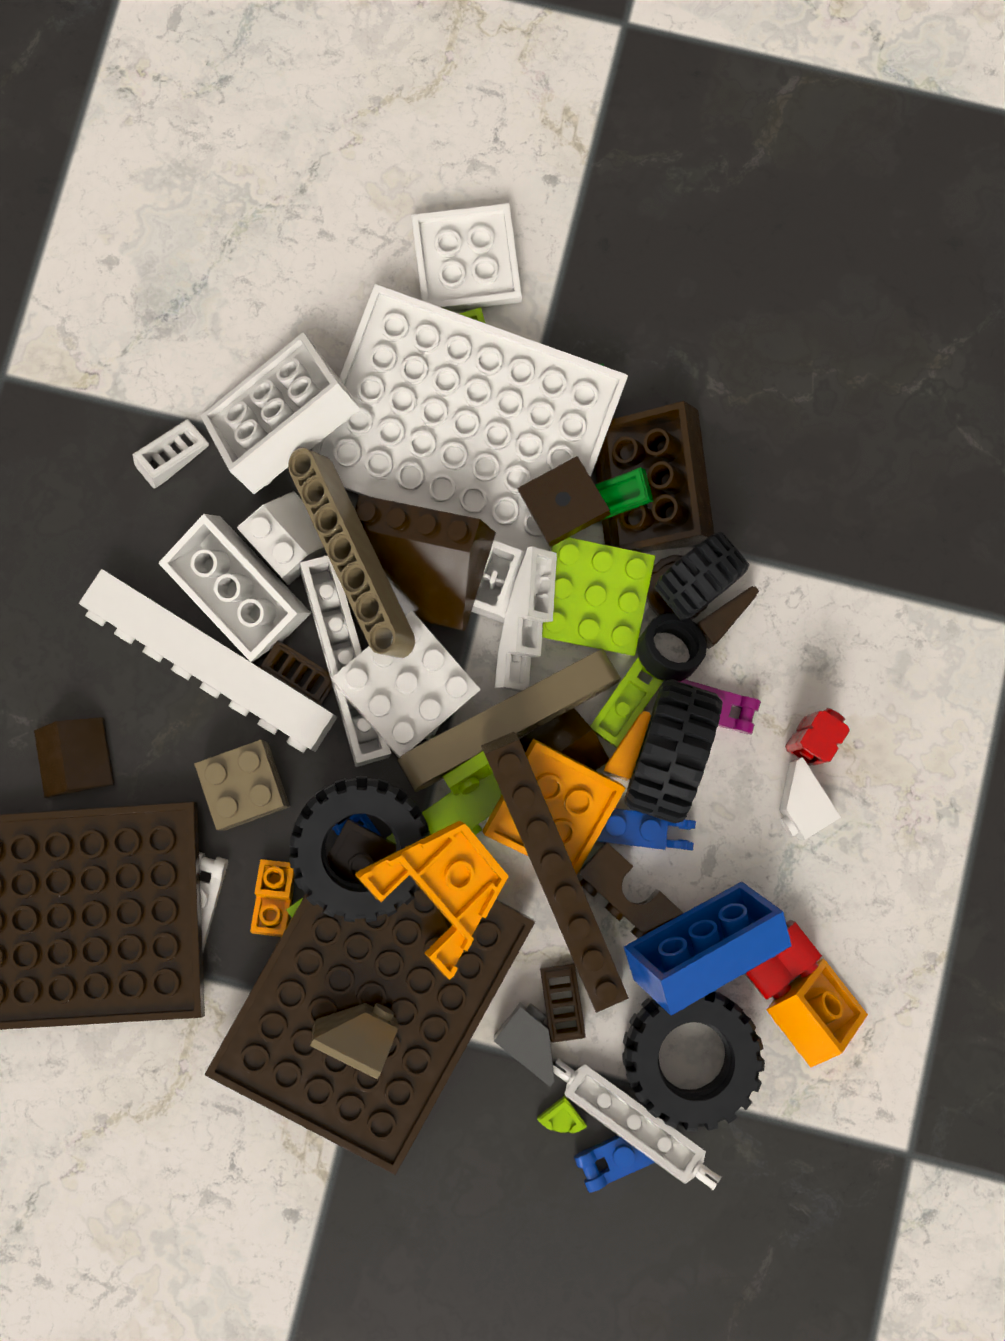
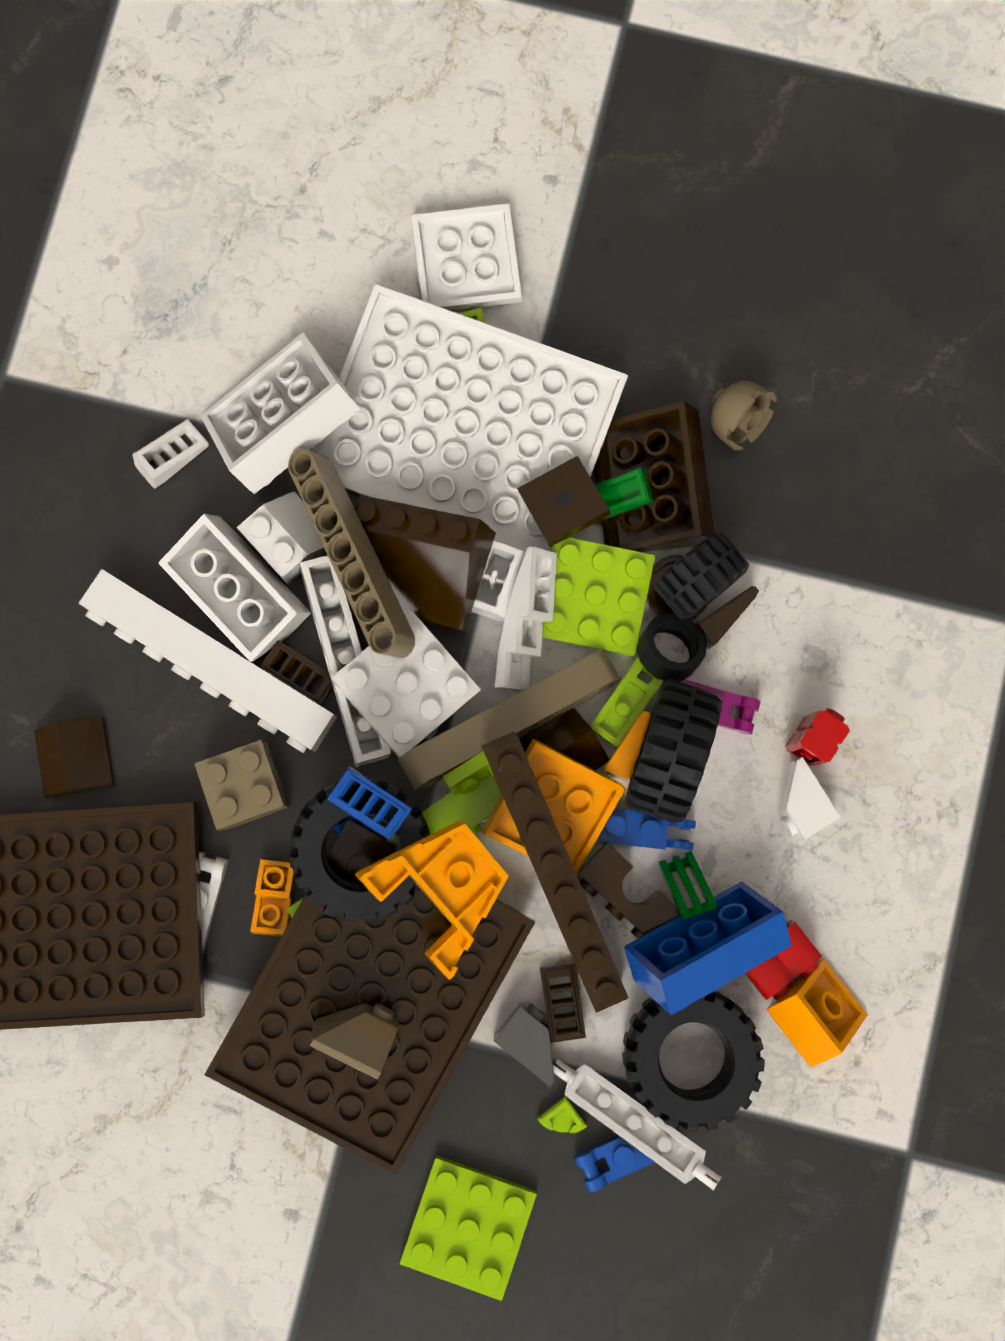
(362, 815): none -> blue slope
(468, 1227): none -> lime plate
(679, 865): none -> green tile
(741, 412): none -> dark tan cylinder

